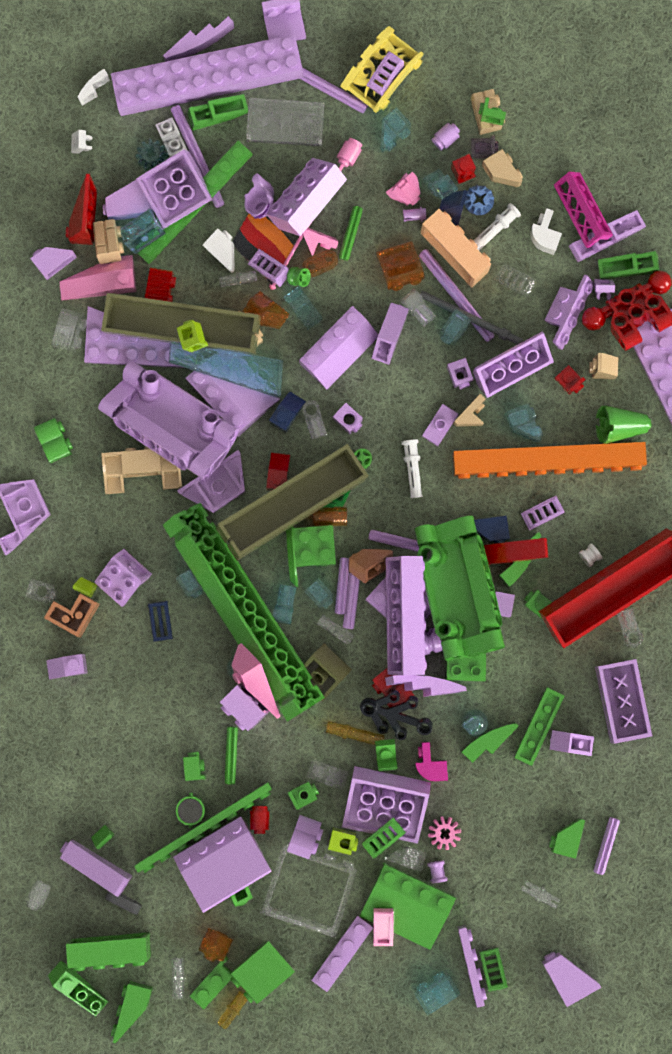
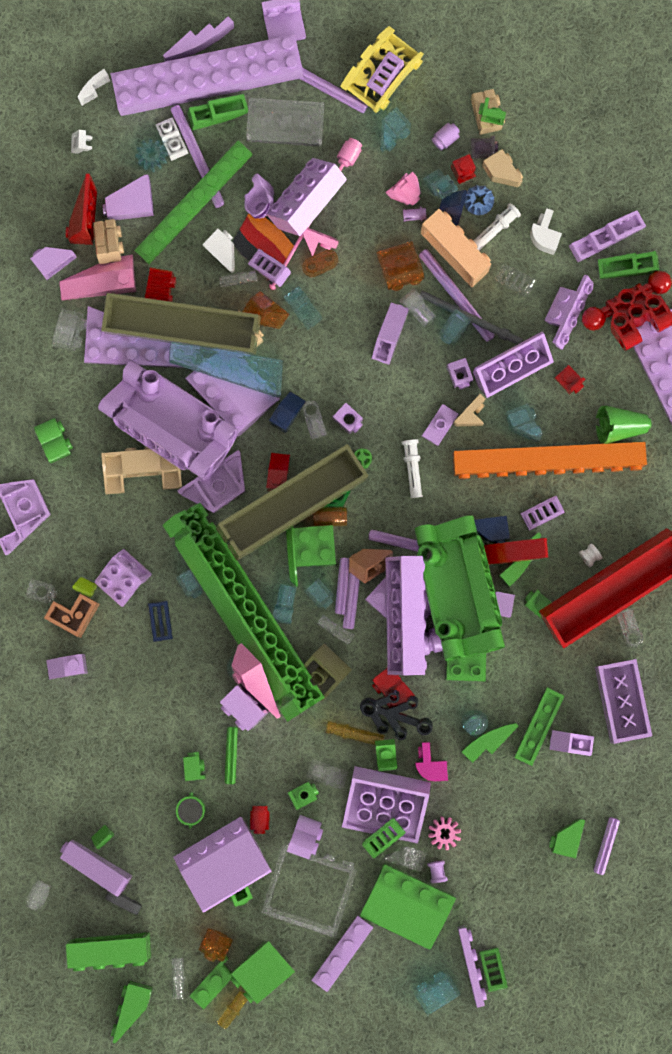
(77, 988): bright green slope -> none
(142, 231): clear light blue brick -> none
(175, 188): lavender slope -> none
(187, 331): lime brick -> none
(197, 832): bright green plate -> none
(298, 276): bright green wheel -> none
(339, 348): lavender slope -> none
(343, 841): lime brick -> none
(350, 233): bright green axle -> none
(383, 927): bright pink tile -> none
(430, 685): lavender slope -> none
(540, 894): clear pin -> none
(569, 979): lavender slope -> none
(586, 205): dark pink fence -> none
(604, 285): lavender tile -> none
(604, 366): tan slope -> none

